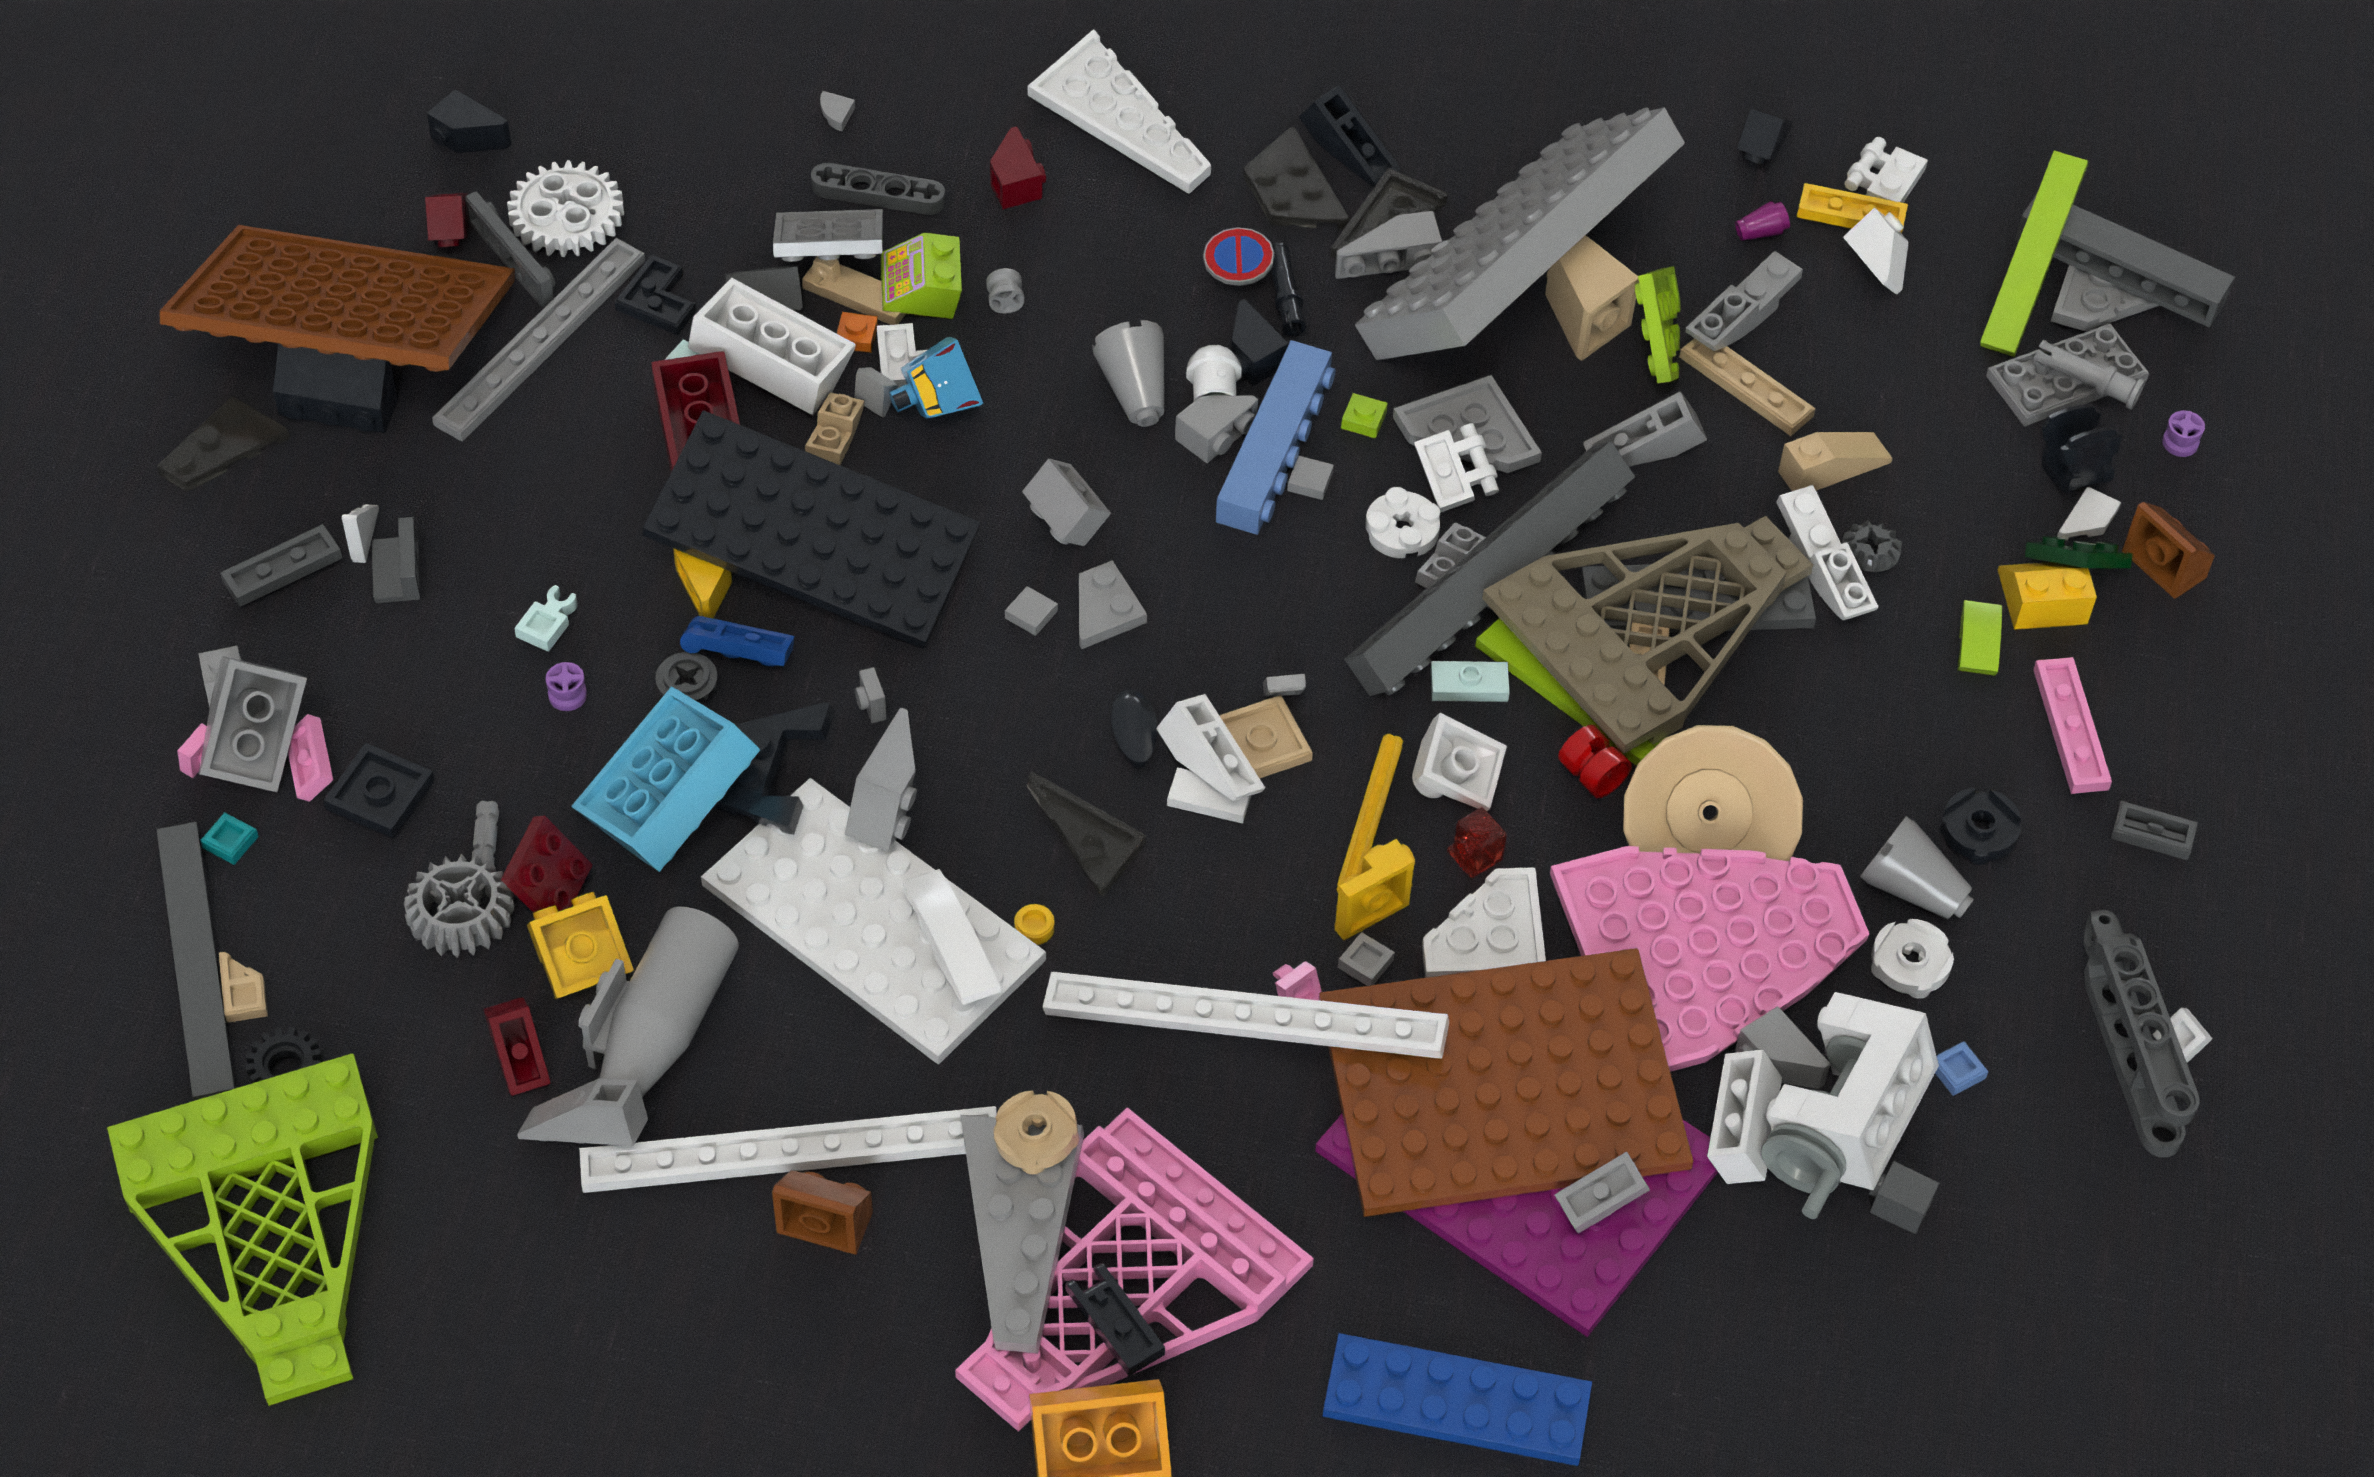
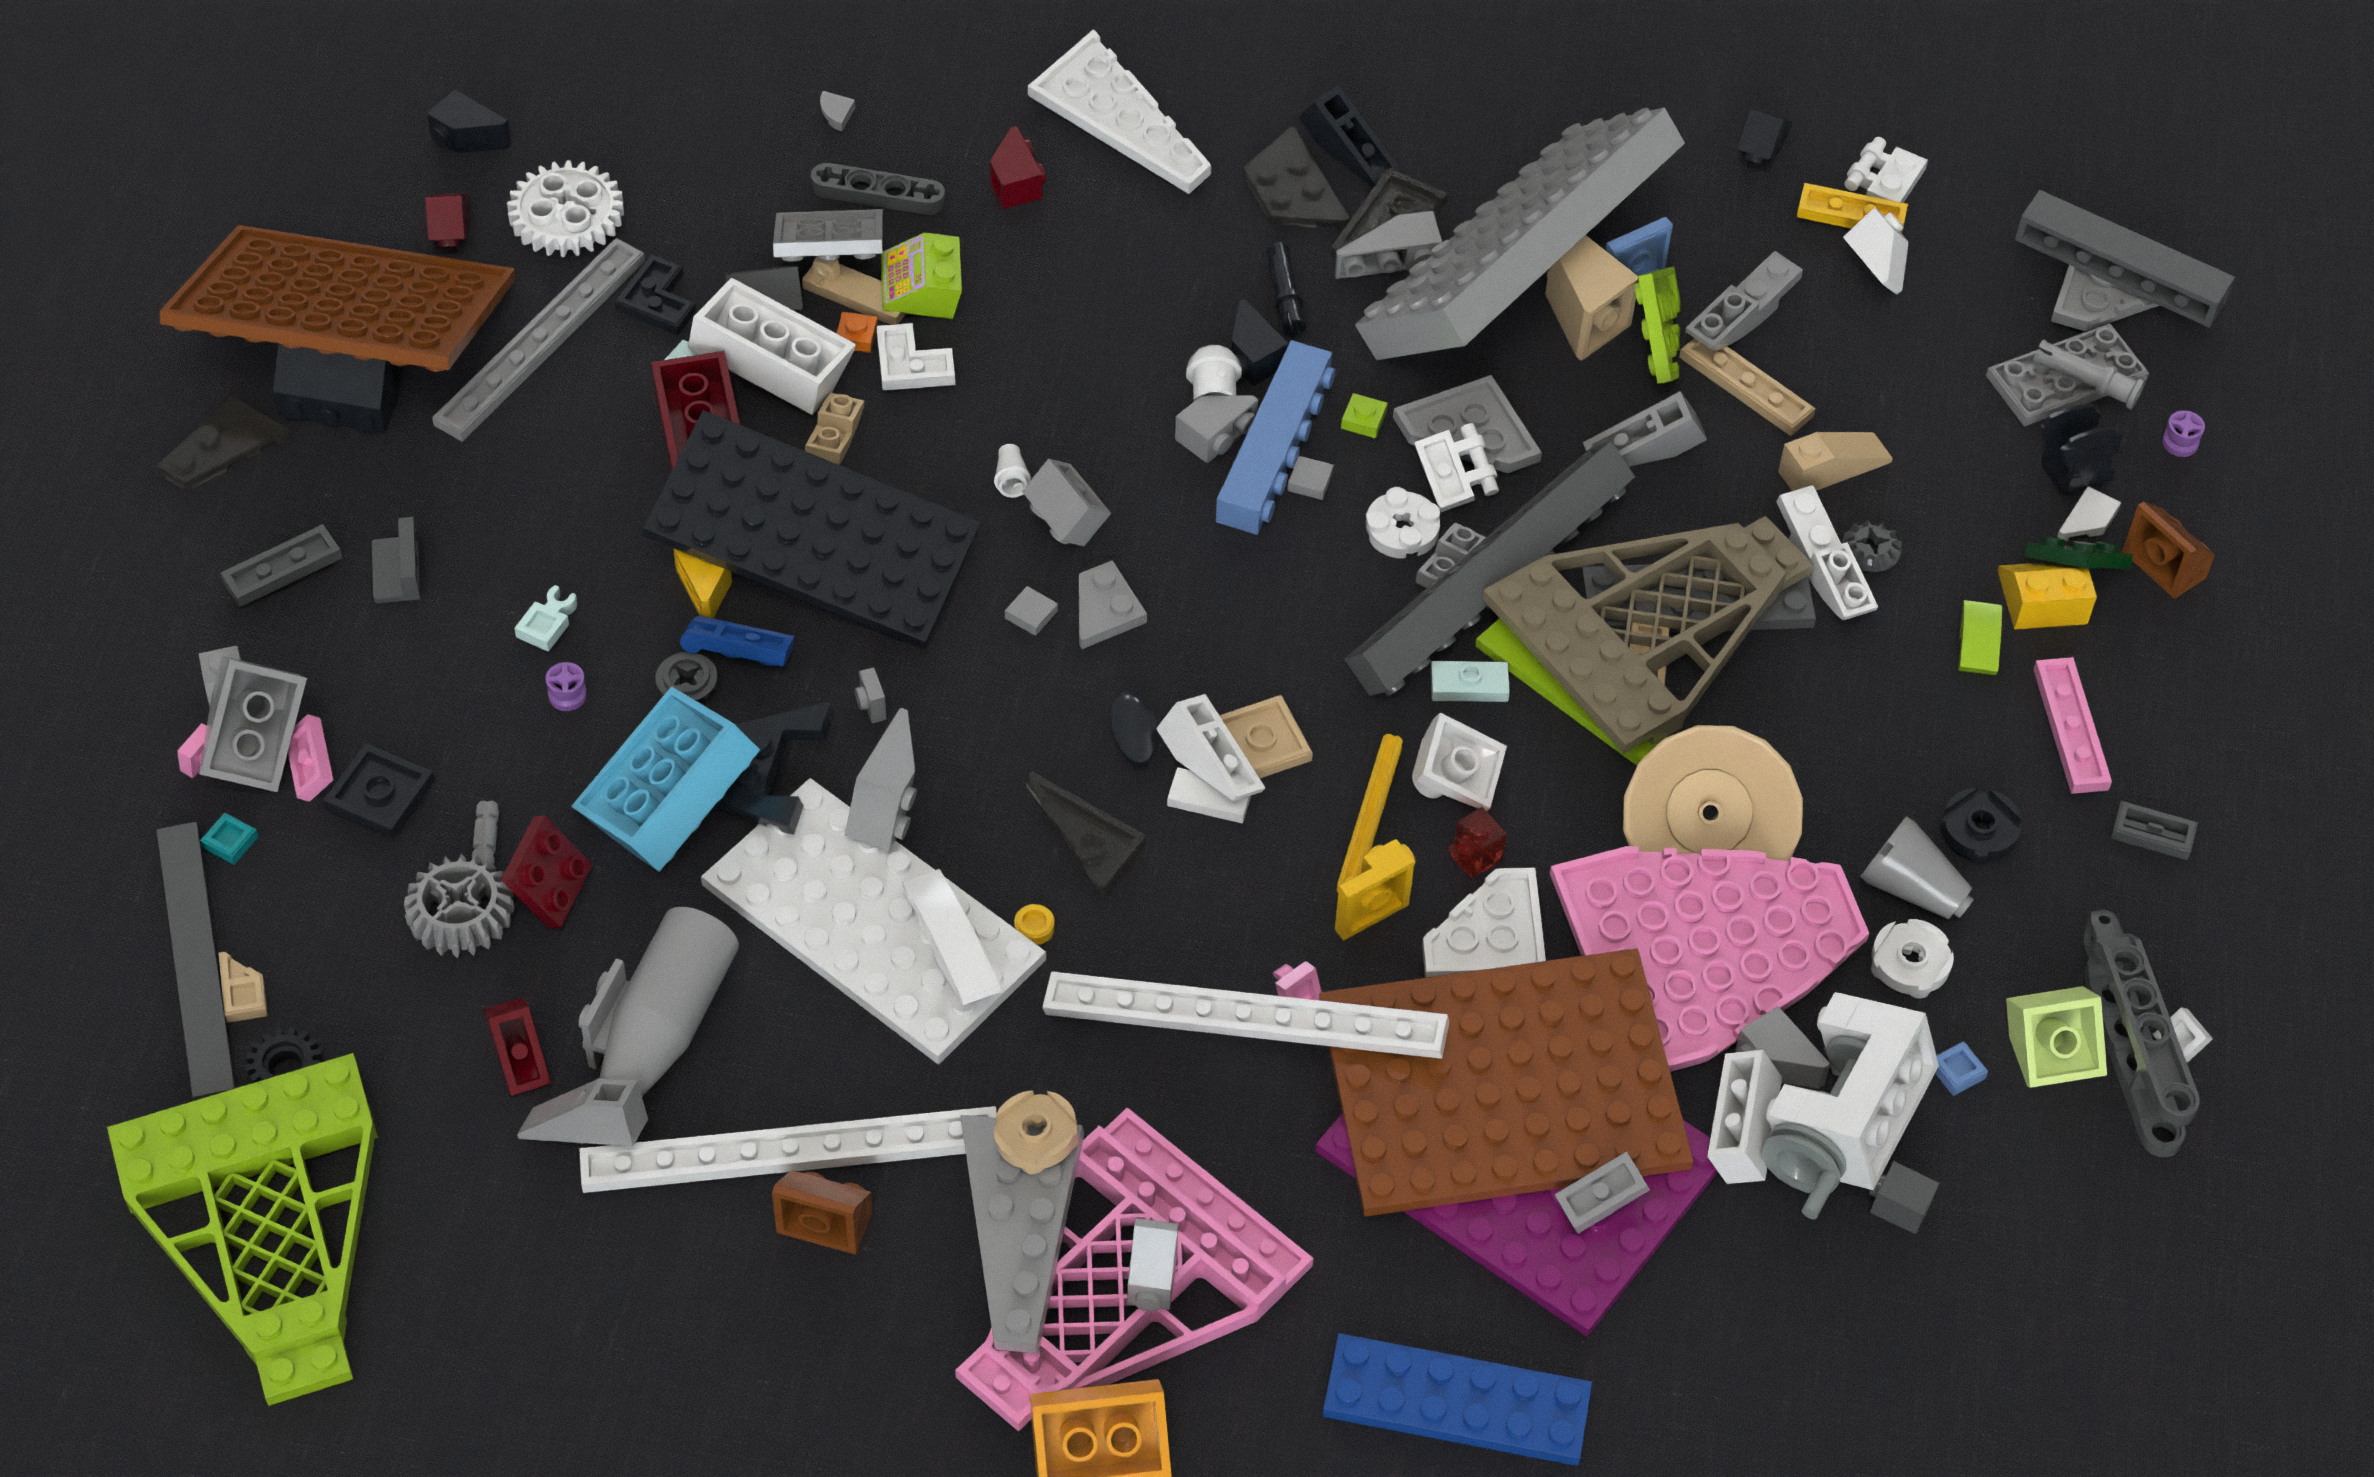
(359, 531): white tile -> none
(508, 248): dark grey plate -> none
(578, 943): yellow plate -> none
(874, 390): light grey slope -> none
(937, 382): dark azure torso -> none
(1005, 290): light grey wheel -> none
(1011, 472): none -> white cone
(1117, 1321): black hinge -> none
(1134, 368): light grey cone -> none
(1152, 1264): none -> slope
(1238, 256): piece -> none
(1284, 685): light grey tile -> none
(1366, 959): light grey plate -> none
(1592, 758): red wheel -> none
(1643, 248): none -> medium blue tile
(1763, 222): magenta cone -> none
(2034, 253): lime tile -> none
(2058, 1035): none -> yellowish green slope

